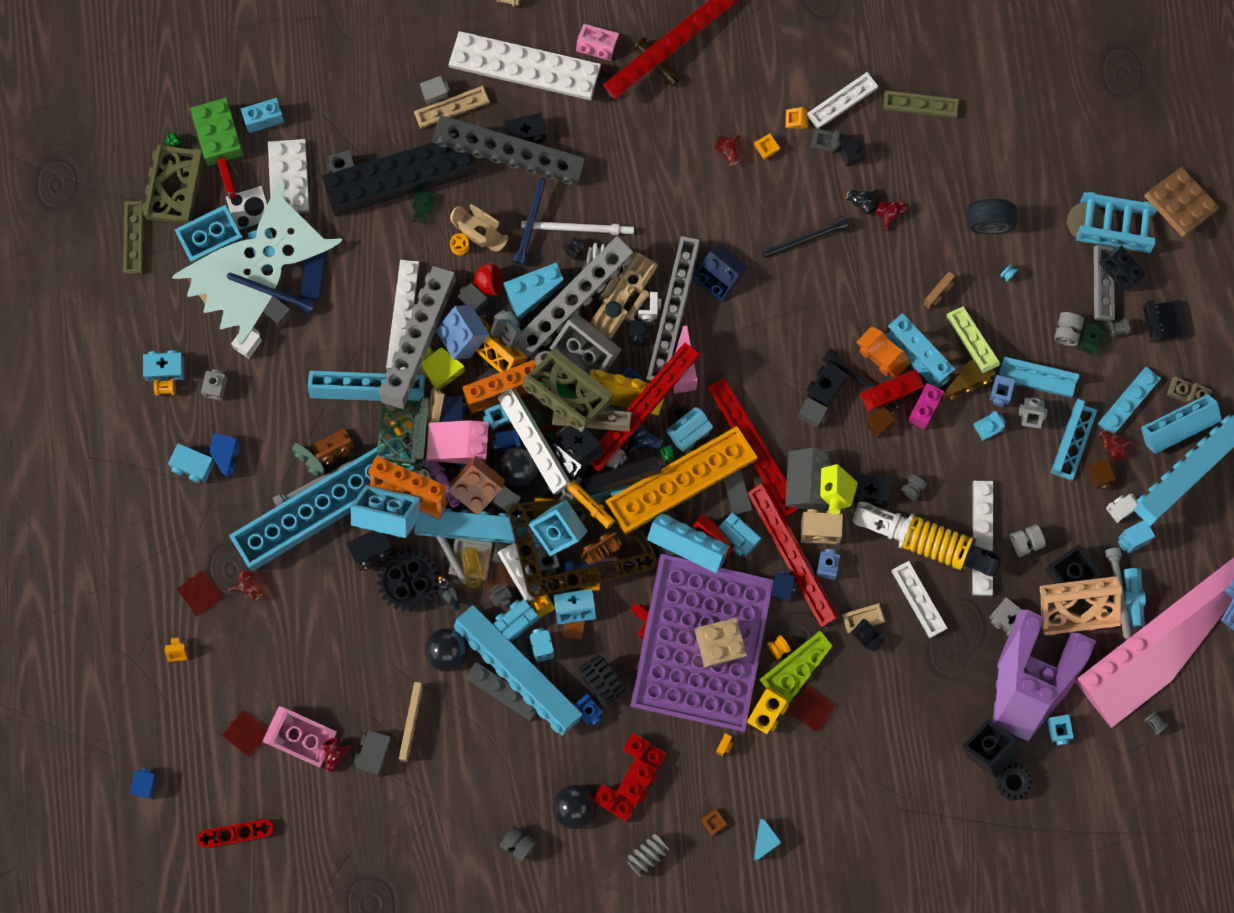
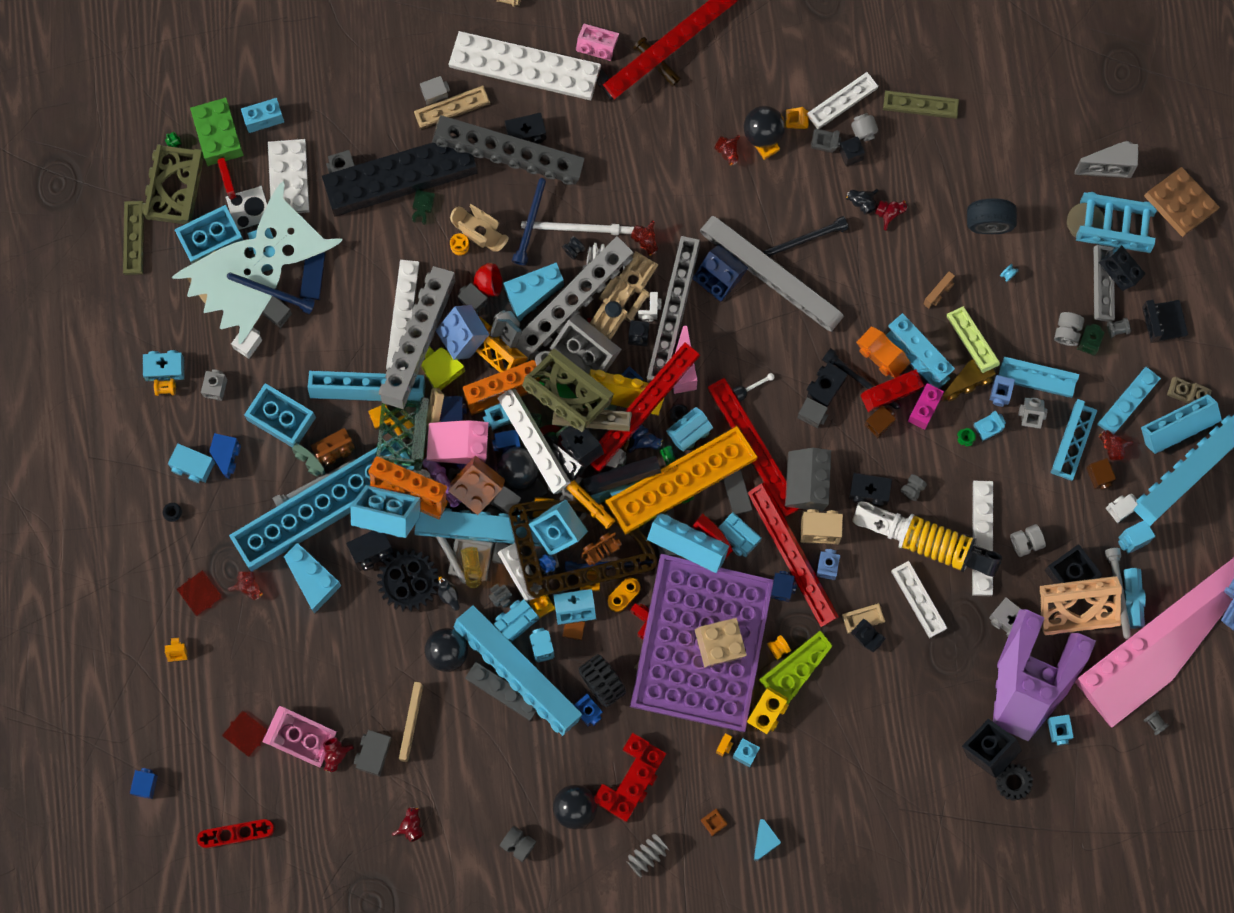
(172, 506): none -> black plate
(280, 415): none -> medium azure brick
(312, 577): none -> medium azure wedge
(375, 417): none -> light orange plate
(410, 825): none -> dark red animal
(547, 563): none -> blue plate
(625, 595): none -> light orange plate
(645, 237): none -> clear red animal
(741, 392): none -> hinge
(746, 752): none -> medium azure brick
(764, 126): none -> black piece
(772, 274): none -> light grey beam
(811, 708): clear red piece -> none
(837, 488): neon yellow torso -> none
(864, 127): none -> light grey head
(966, 432): none -> green plate
(1113, 161): none -> light grey slope

